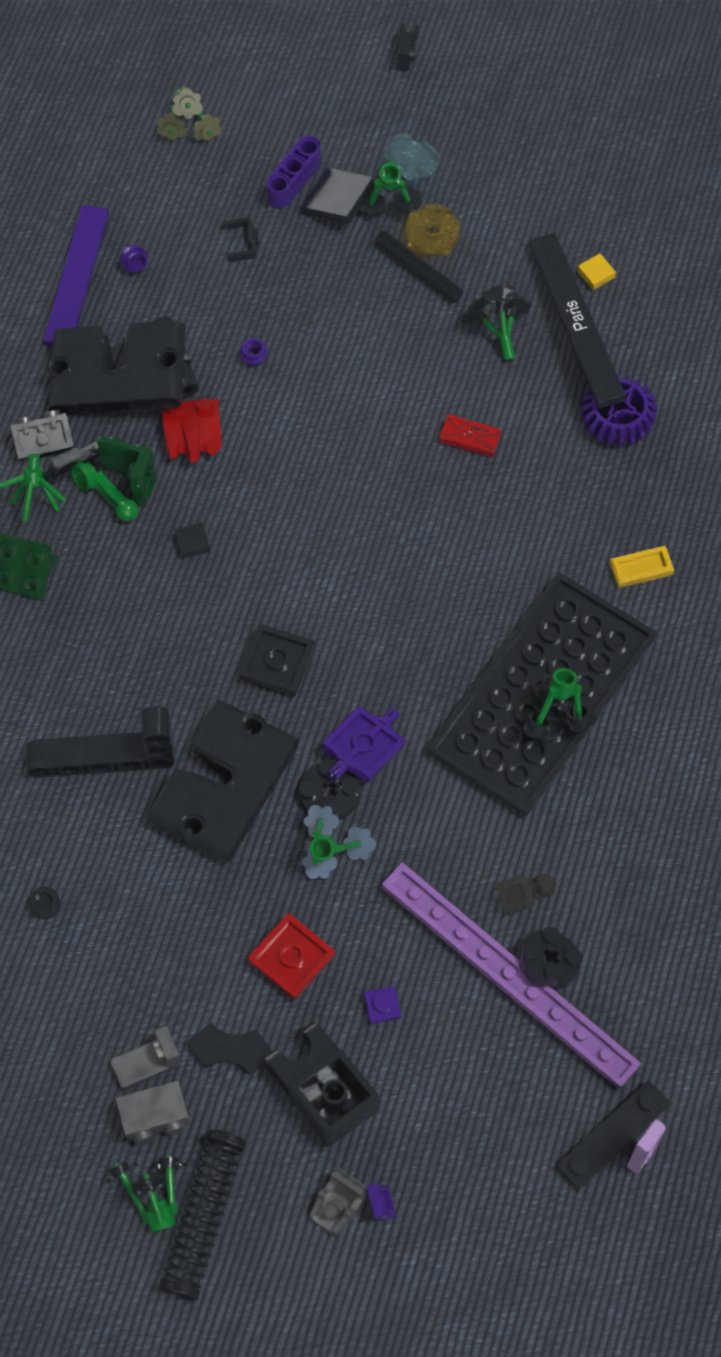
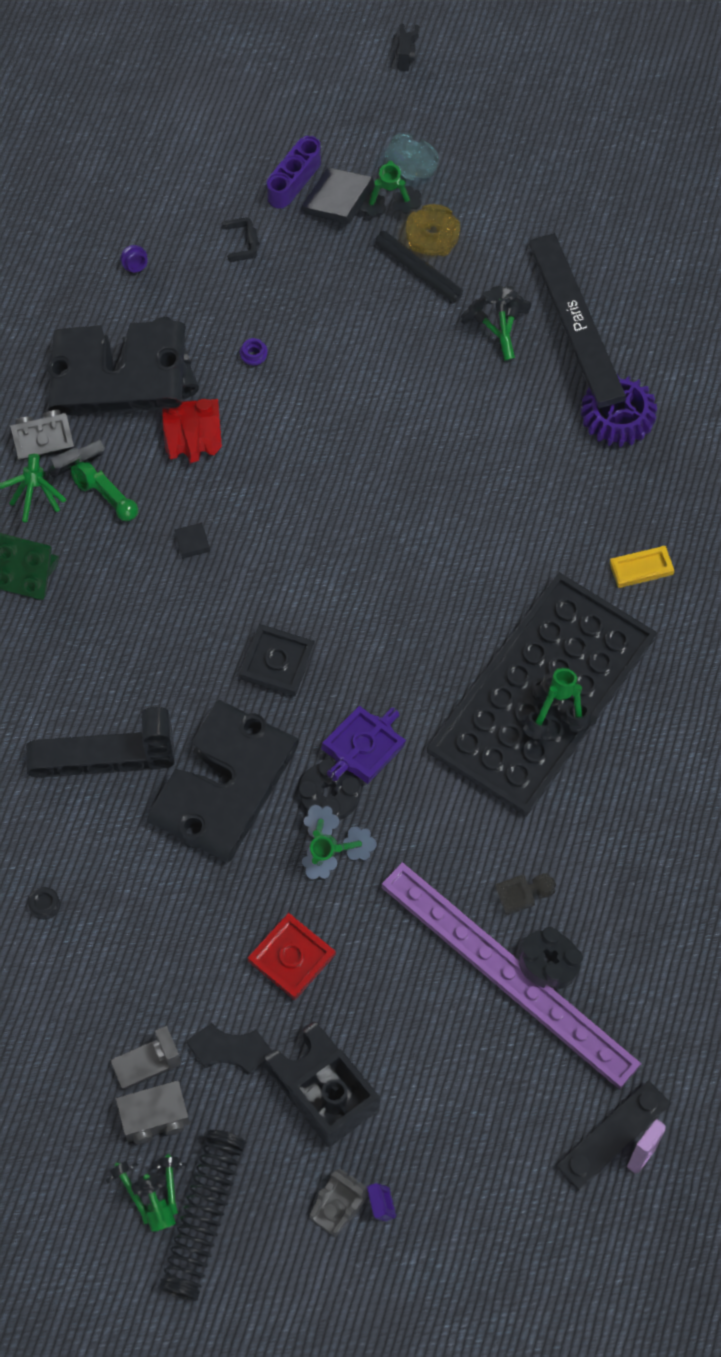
(77, 270): dark purple tile -> none
(131, 460): dark green bracket -> none
(187, 104): olive plant -> none
(382, 1005): dark purple plate -> none
(470, 435): red tile -> none
(596, 271): yellow tile -> none

